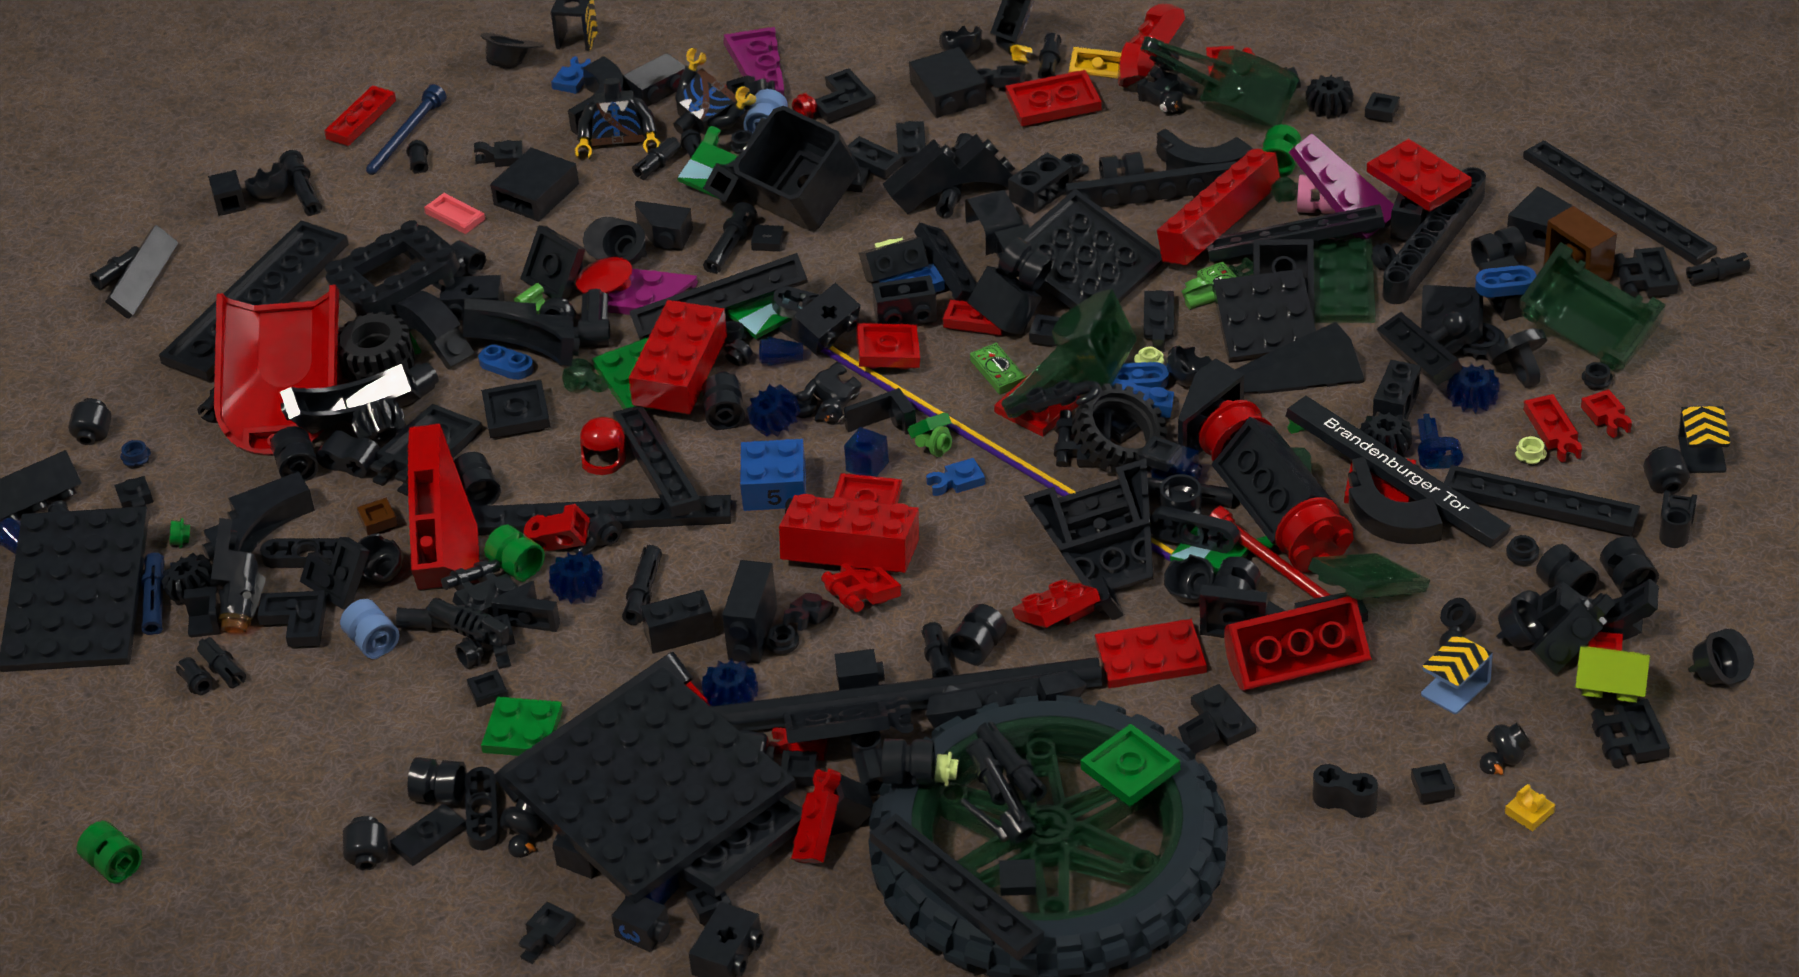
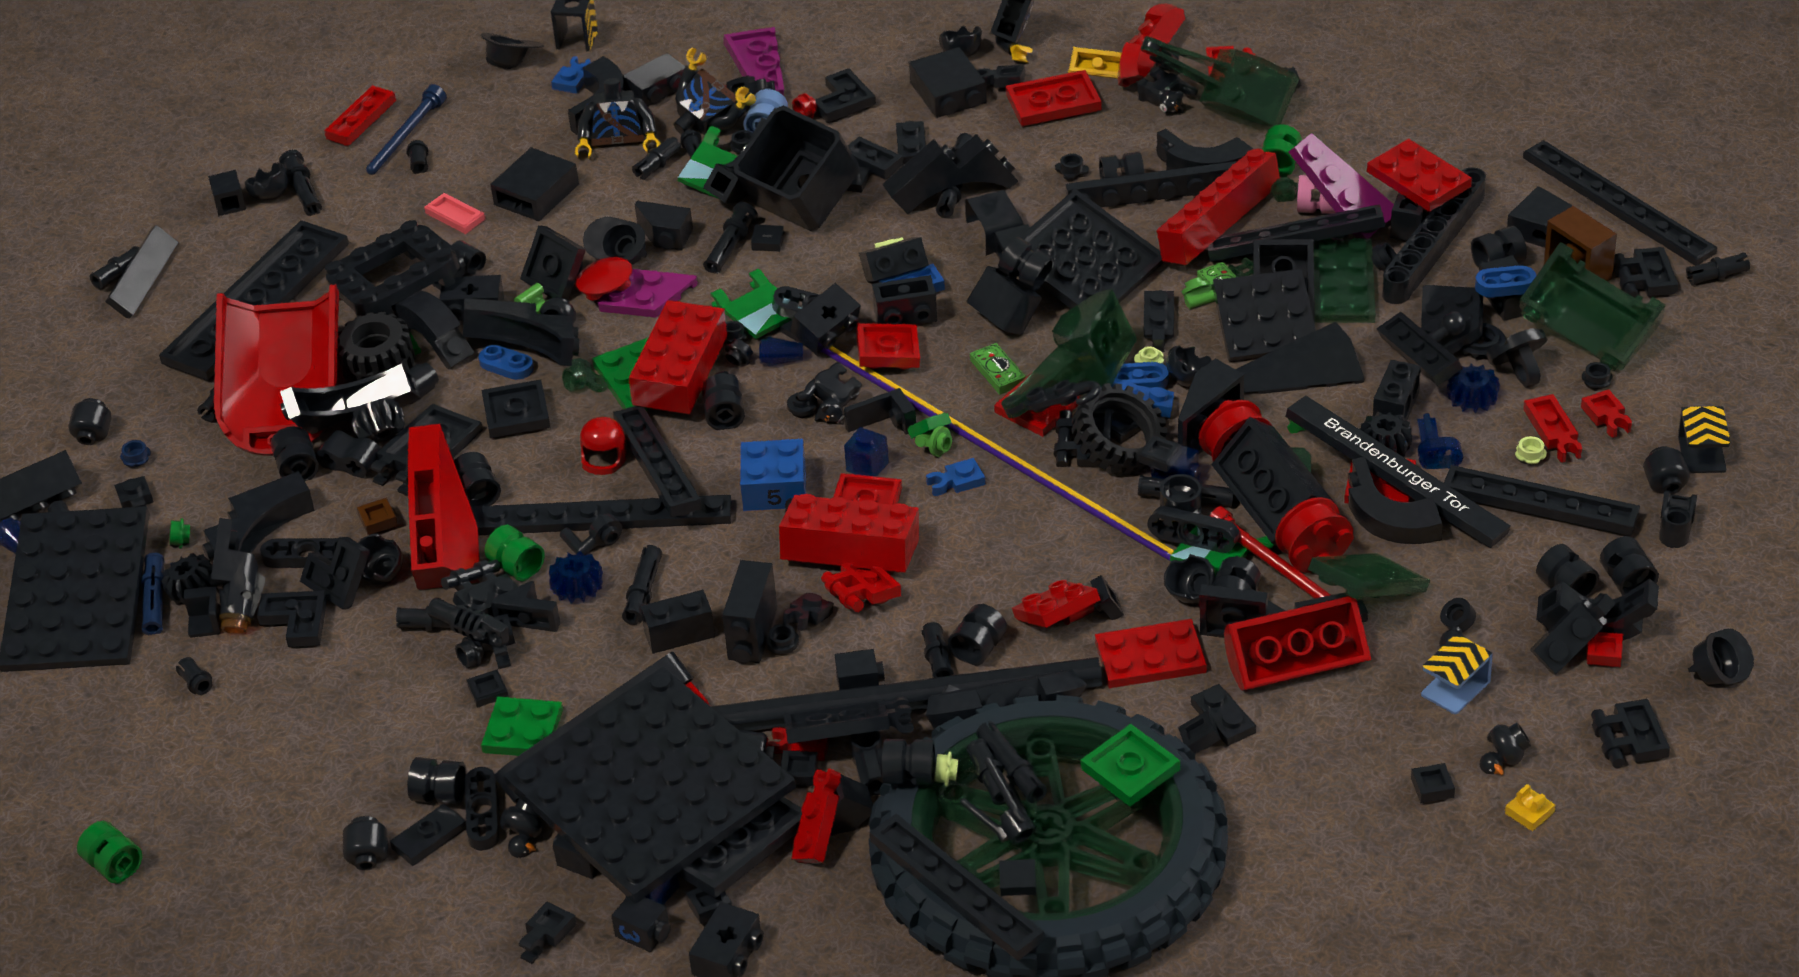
(221, 662): black axle -> none
(369, 628): medium blue wheel -> none
(502, 153): black plate -> none
(559, 530): red leg -> none
(595, 325): black piece -> none
(729, 291): black plate -> none
(729, 683): clear blue gear -> none
(773, 410): clear blue gear -> none
(946, 261): black plate -> none
(964, 317): red plate -> none
(1040, 182): black brick -> none
(1042, 330): black plate -> none
(1049, 55): black pin -> none
(1102, 527): black wedge -> none
(1329, 96): black gear -> none
(1345, 790): black axle -> none
(1382, 107): black plate -> none
(1519, 620): black piece -> none
(1522, 550): black plate -> none
(1612, 672): lime brick -> none

